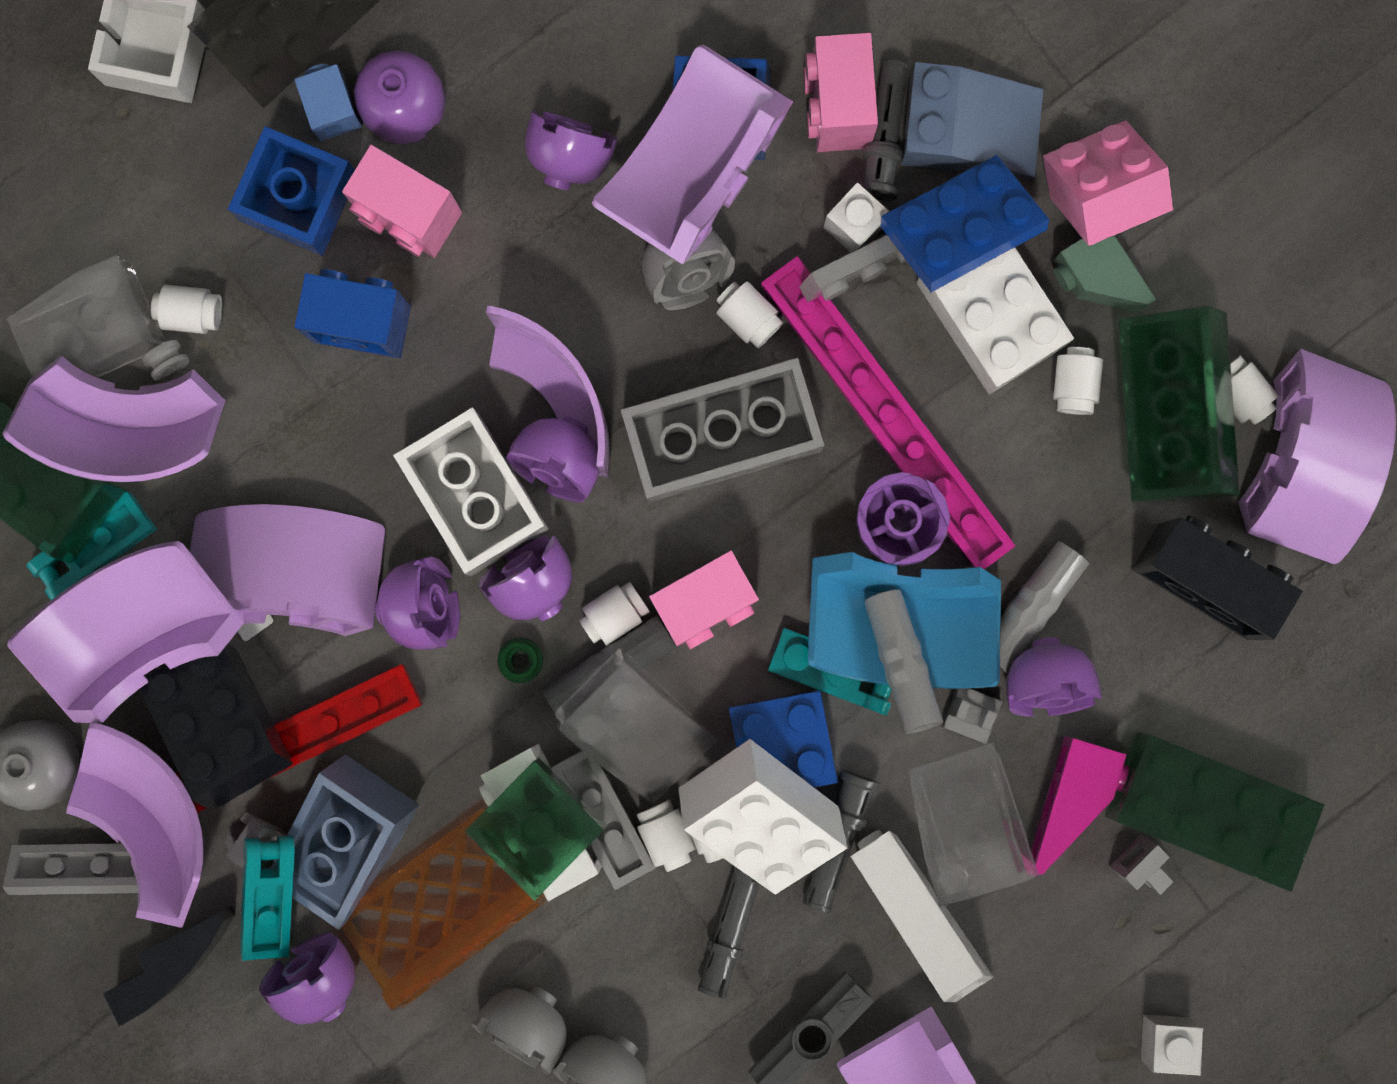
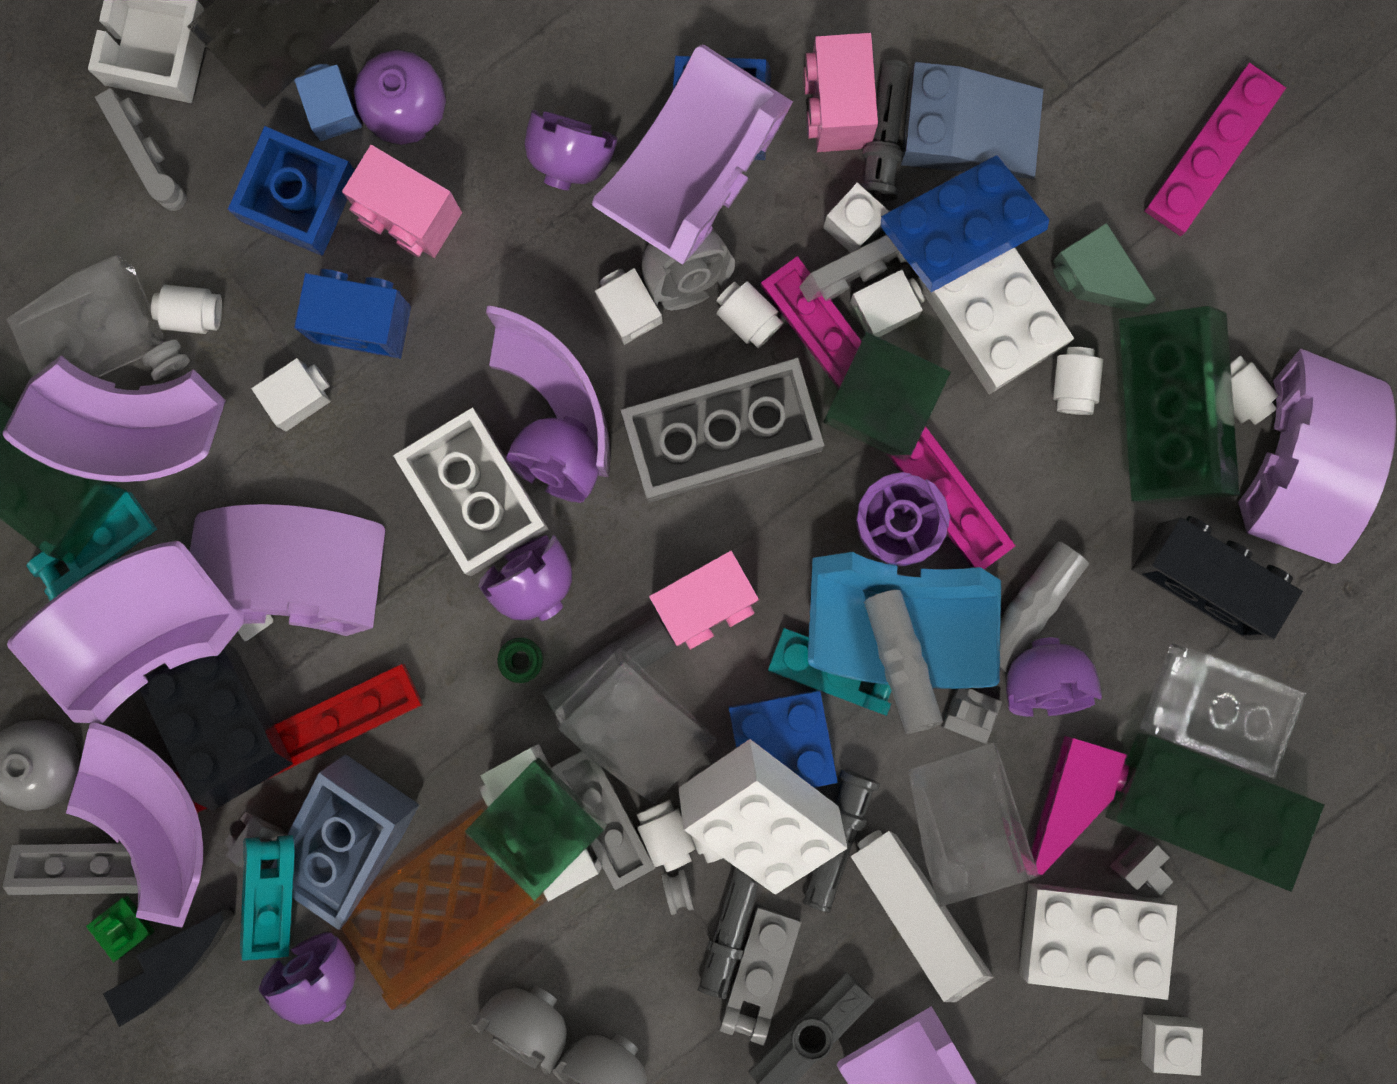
(119, 929): none -> green tile
(142, 151): none -> light grey plate
(292, 393): none -> white brick
(417, 605): medium lavender cylinder -> none
(613, 614): white brick -> none
(628, 304): none -> white brick
(677, 892): none -> light grey bush
(760, 973): none -> light grey plate
(886, 397): none -> clear green brick
(888, 304): none -> white brick
(1098, 941): none -> white brick
(1108, 182): bright pink brick -> none
(1215, 149): none -> dark pink plate
(1223, 710): none -> clear slope

